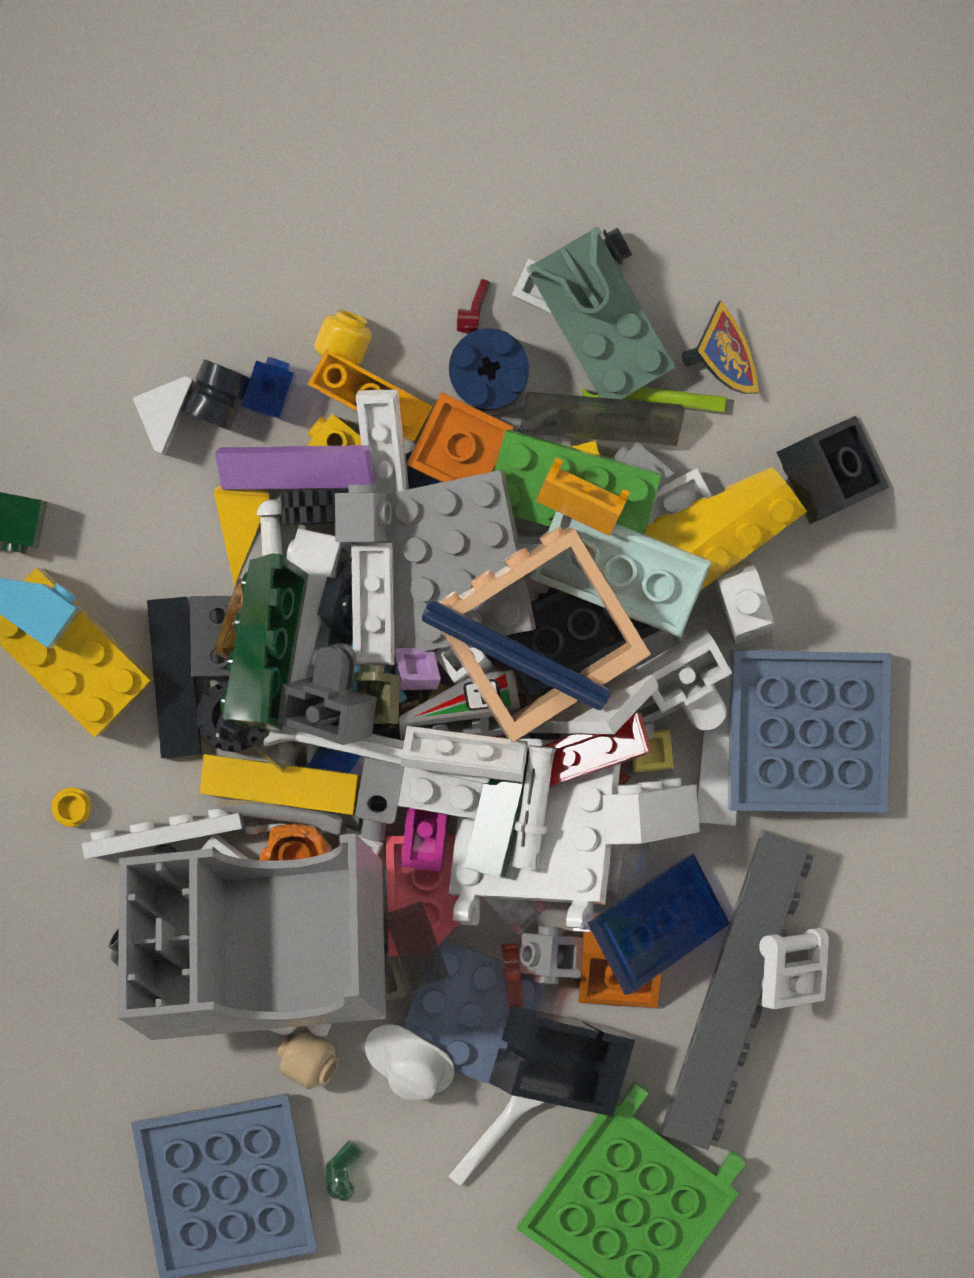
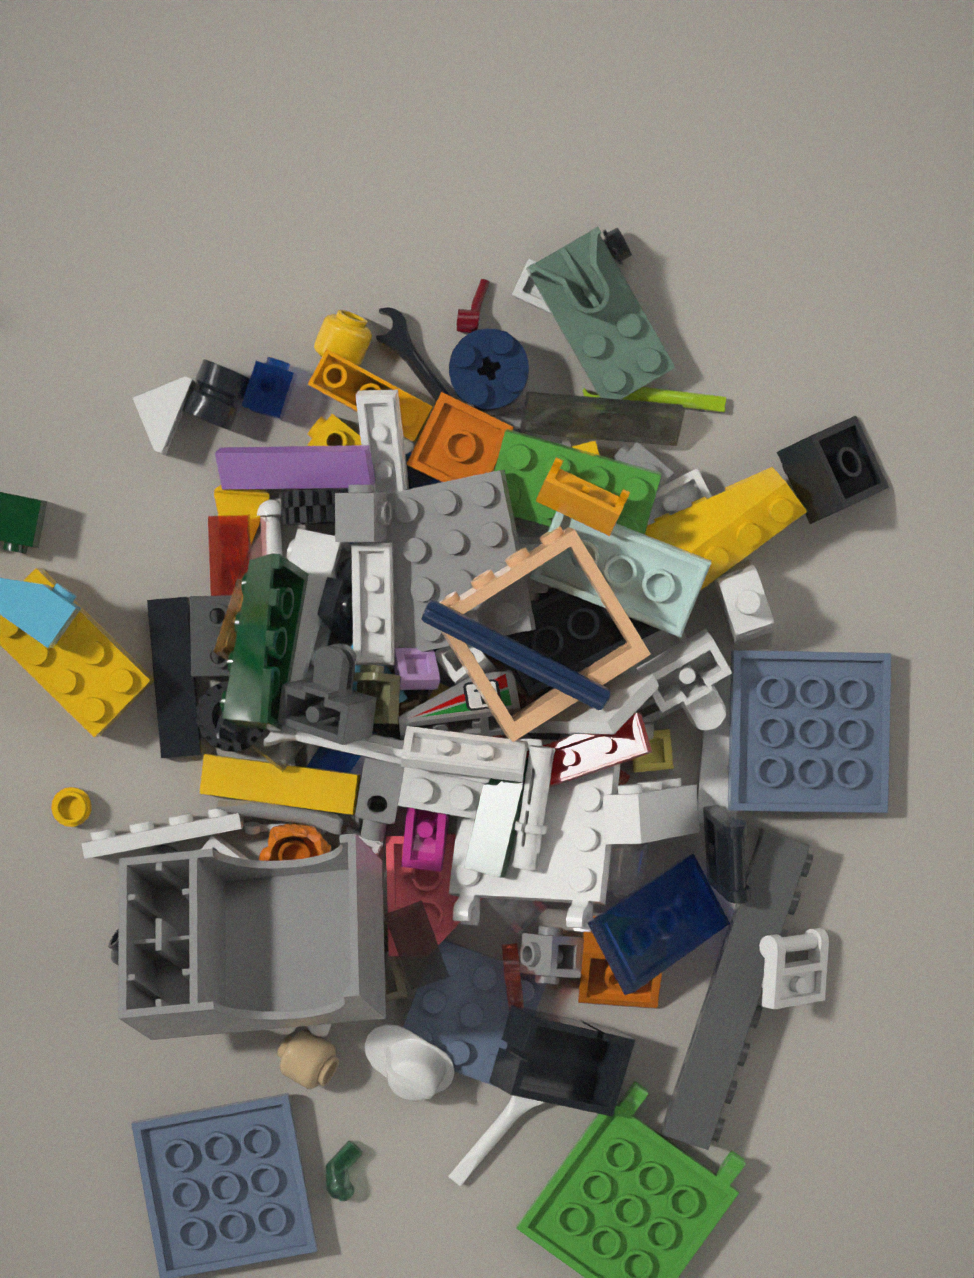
(228, 551): none -> clear red plate
(400, 342): none -> black piece
(725, 353): shield -> none
(726, 854): none -> black plate

